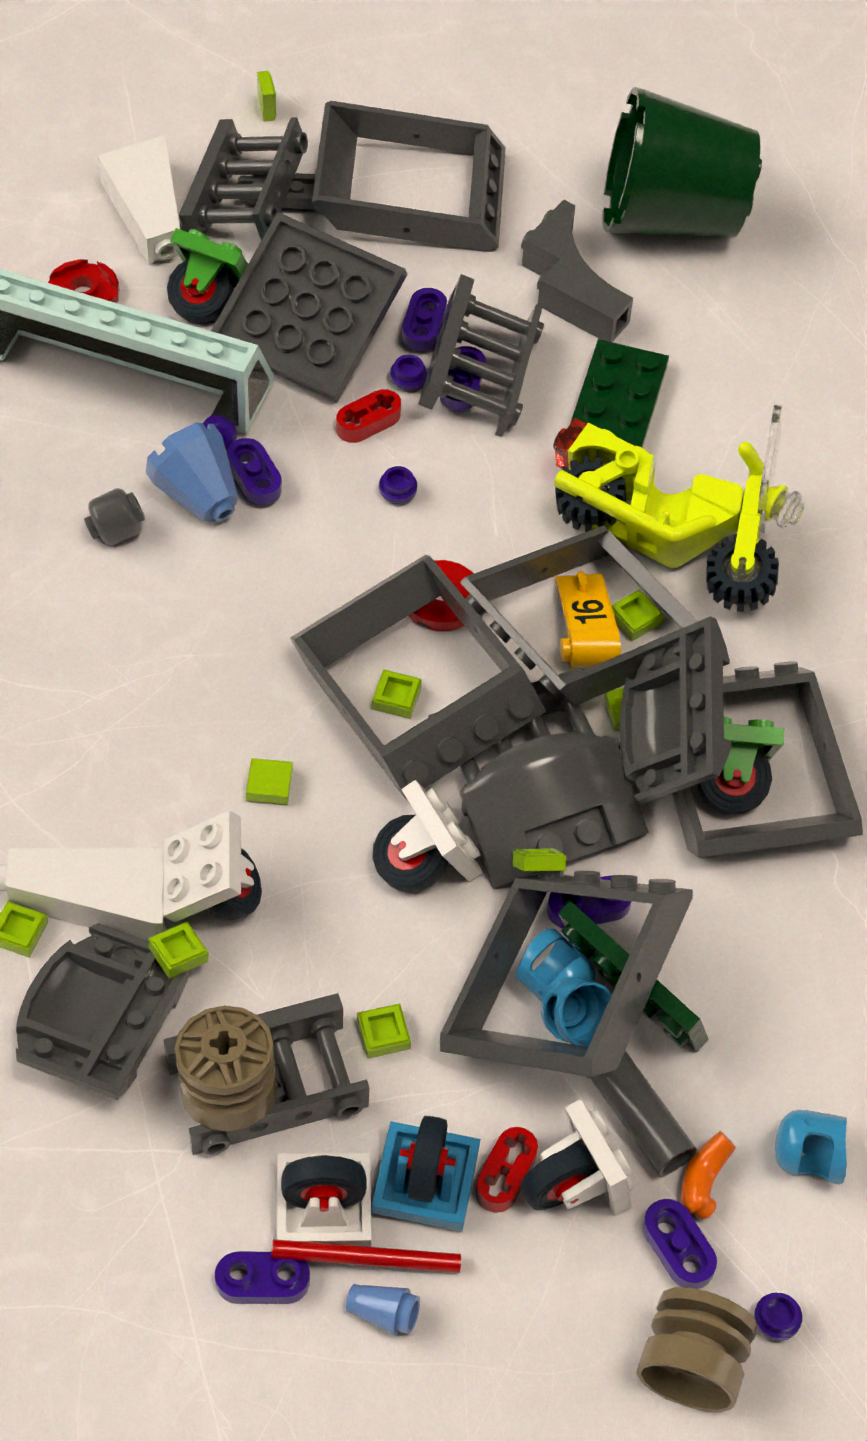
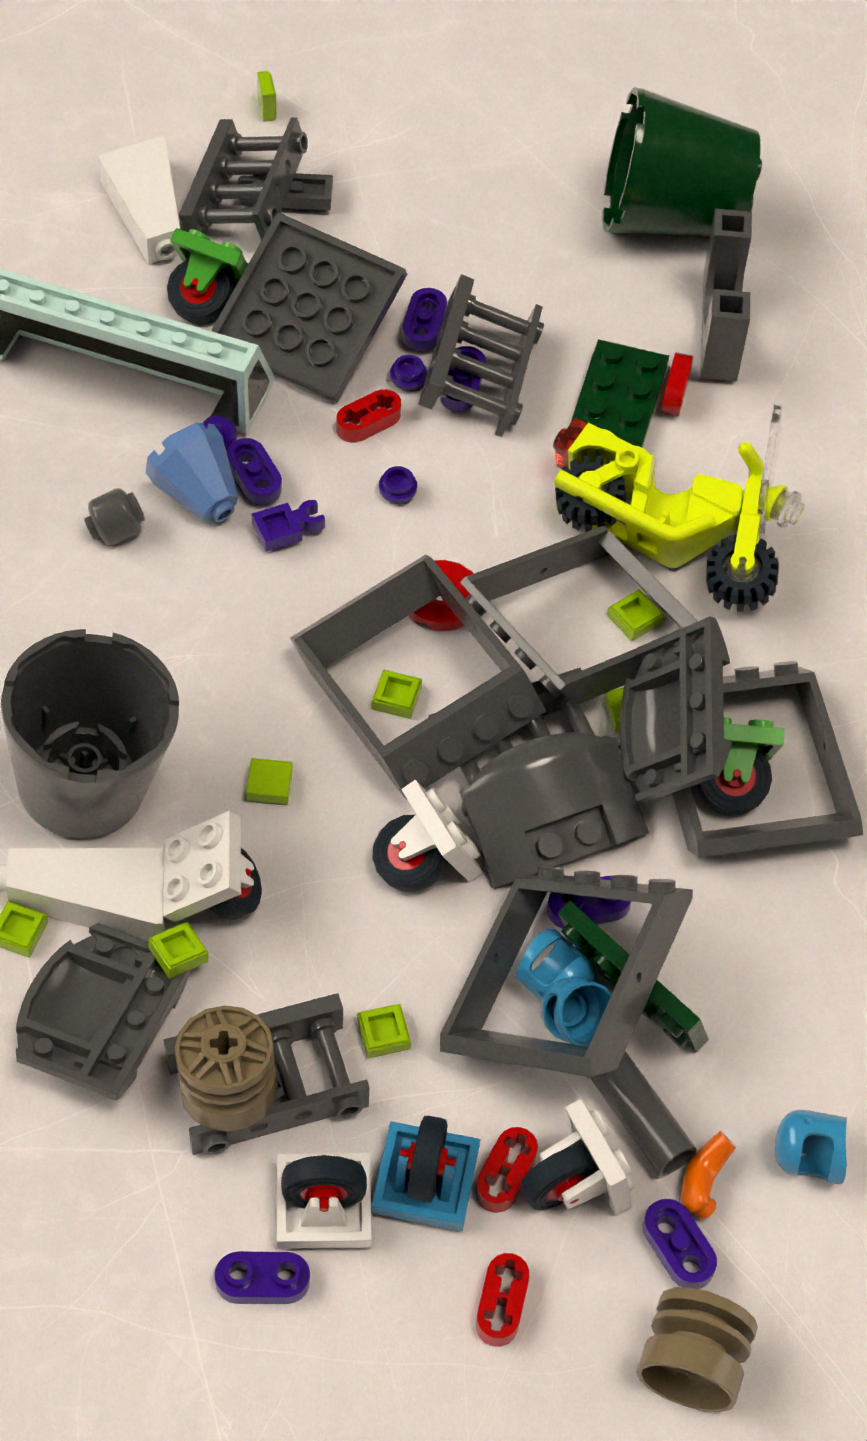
(81, 273): red tile -> none
(87, 729): none -> dark grey cone
(282, 526): none -> dark purple plate
(335, 168): dark grey window -> none
(366, 1256): red bar -> none
(386, 1307): medium blue cone -> none
(492, 1297): none -> red beam
(539, 859): lime tile -> none
(568, 283): dark grey arch -> none
(589, 621): yellow door -> none
(677, 383): none -> red beam
(724, 303): none -> dark grey arch
(778, 1316): dark purple plate -> none

